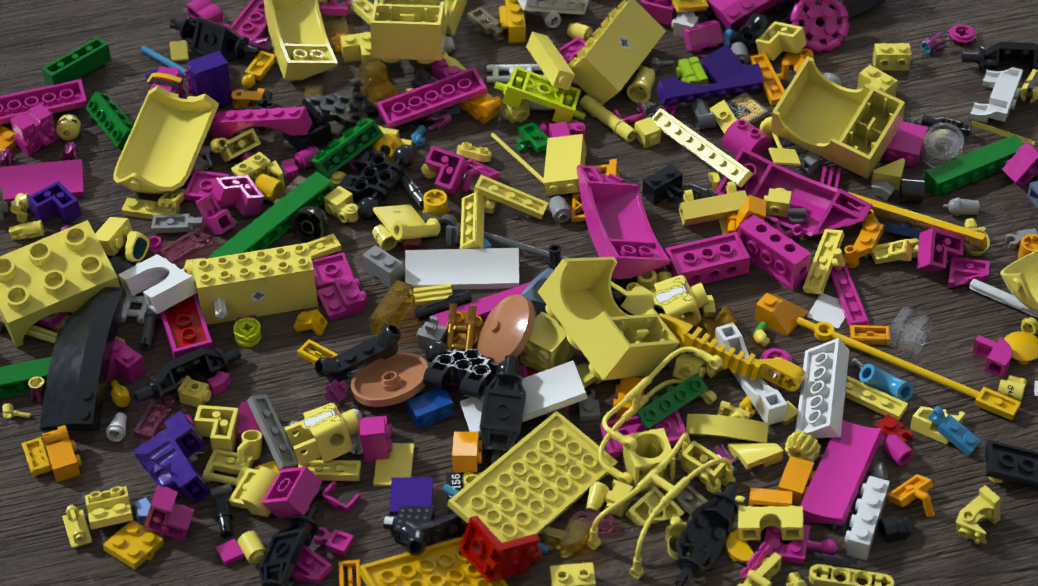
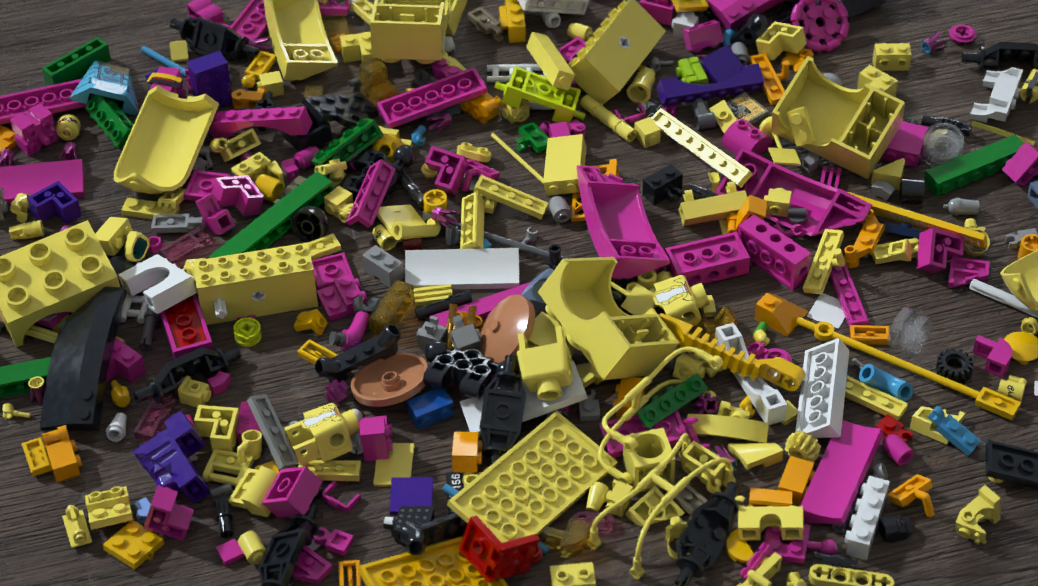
(110, 82): none -> medium azure wedge
(271, 82): none -> light yellow brick
(334, 167): none -> light yellow plate
(353, 335): none -> piece
(371, 193): none -> dark pink fence
(439, 215): none -> flat silver piece
(464, 336): none -> light grey brick
(530, 236): none -> light grey hand
(546, 366): none -> light yellow piece
(690, 430): none -> dark pink piece
(712, 404): none -> magenta gear
(757, 349): none -> dark pink plate
(801, 126): none -> light yellow plate
(956, 358): none -> black tyre

